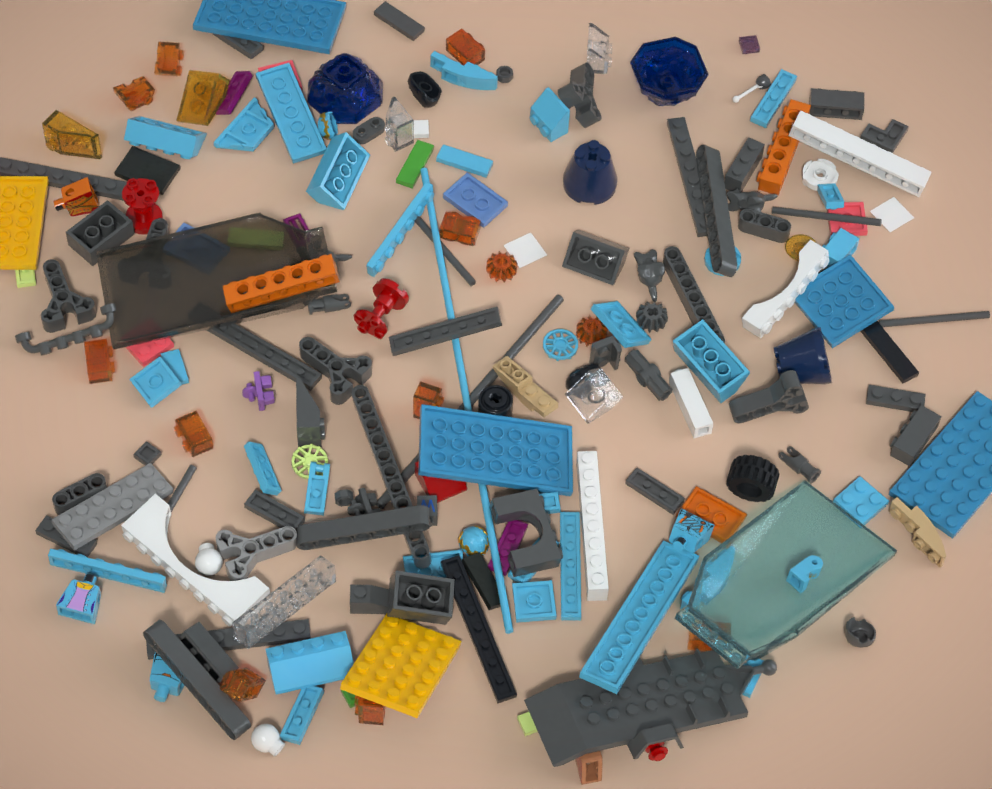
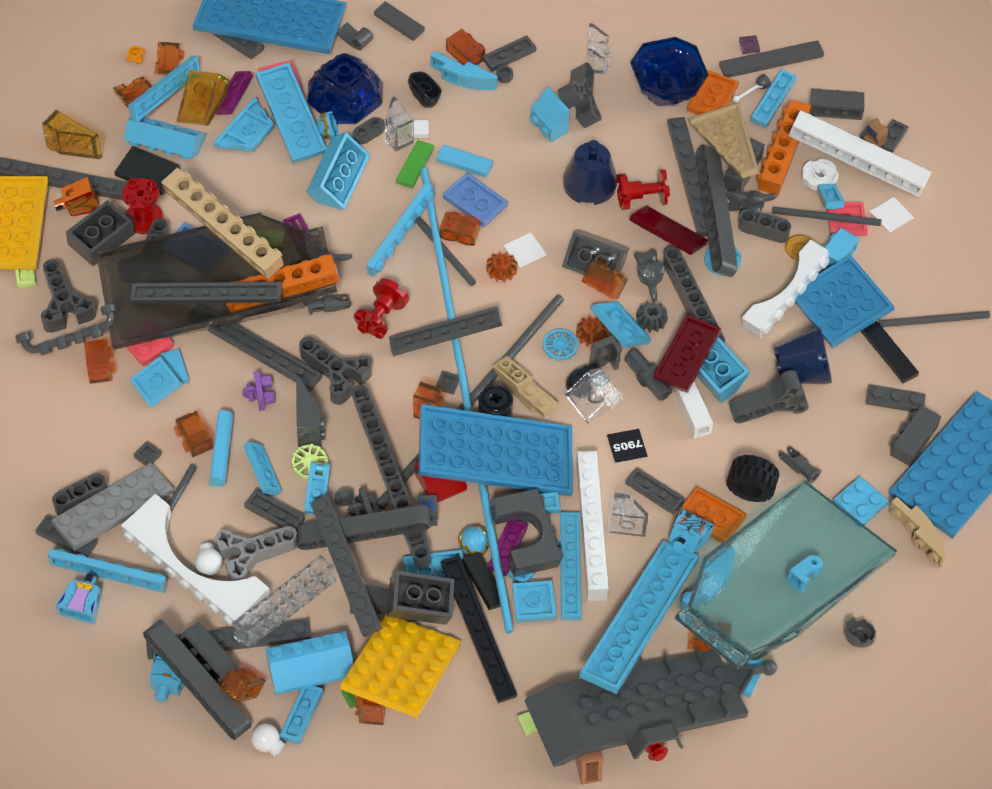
(135, 54): none -> light orange plate
(162, 89): none -> medium azure plate
(207, 292): none -> dark grey plate
(221, 448): none -> medium azure brick
(265, 265): none -> tan brick
(346, 566): none -> dark grey plate
(355, 38): none -> dark grey panel
(448, 382): none -> dark grey tile
(509, 53): none -> dark grey plate
(604, 279): none -> clear orange brick
(626, 516): none -> clear slope
(627, 445): none -> black sticker
(635, 189): none -> red piece
(668, 230): none -> dark red tile
(687, 353): none -> dark red tile
(714, 94): none -> orange tile
(728, 136): none -> tan wing
(771, 59): none -> dark grey tile
(876, 133): none -> medium nougat leg

